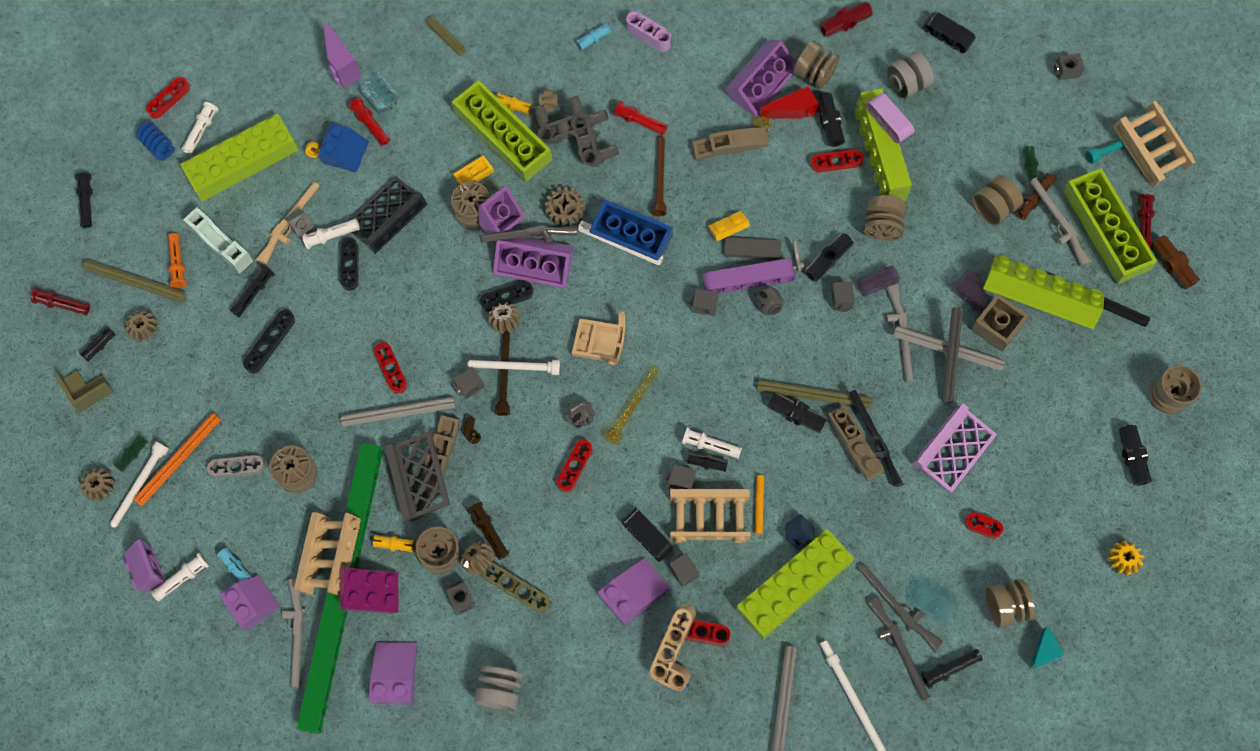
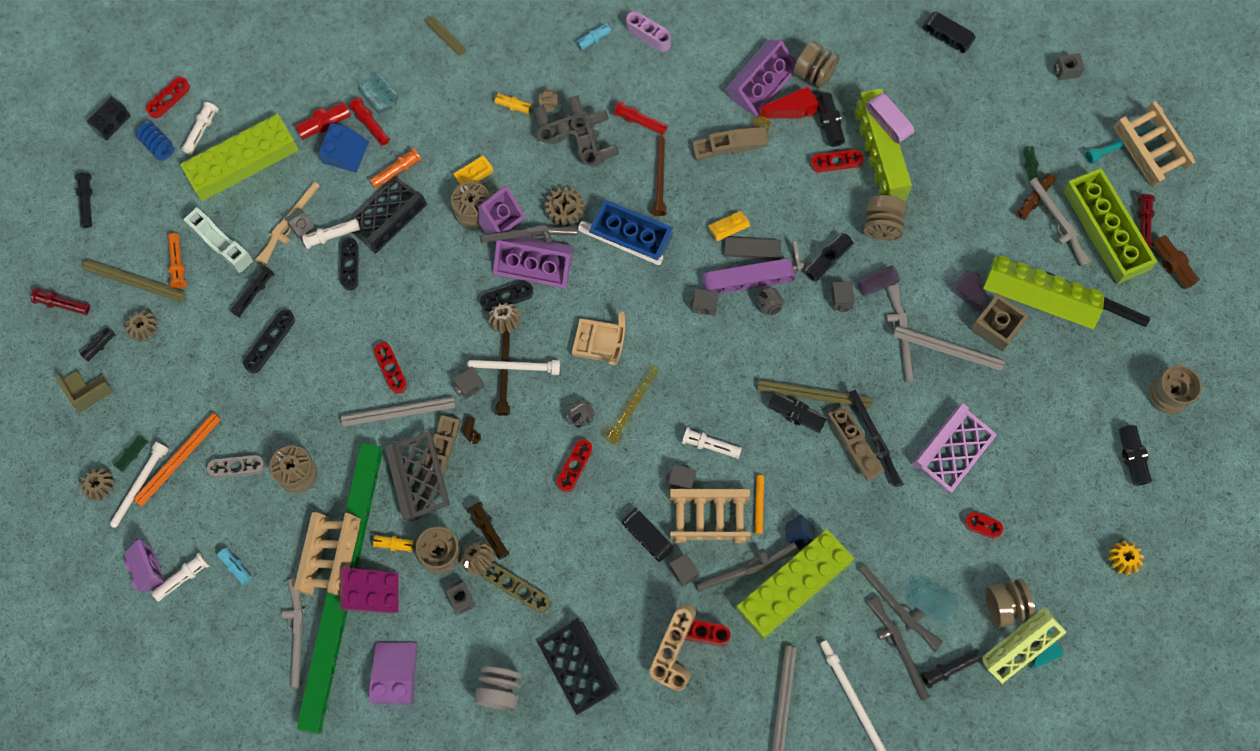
(108, 118): none -> black brick
(249, 602): medium lavender slope -> none
(316, 149): yellow hinge -> none
(322, 119): none -> red piece
(341, 61): medium lavender slope -> none
(401, 164): none -> orange pin
(502, 131): lime brick -> none
(596, 661): none -> black fence
(633, 591): medium lavender slope -> none
(707, 461): black pin -> none
(758, 566): none -> dark grey piece
(846, 19): dark red piece -> none
(910, 74): light grey wheel -> none
(952, 354): dark grey axle -> none
(997, 200): dark tan wheel -> none
(1020, 641): none -> yellowish green fence

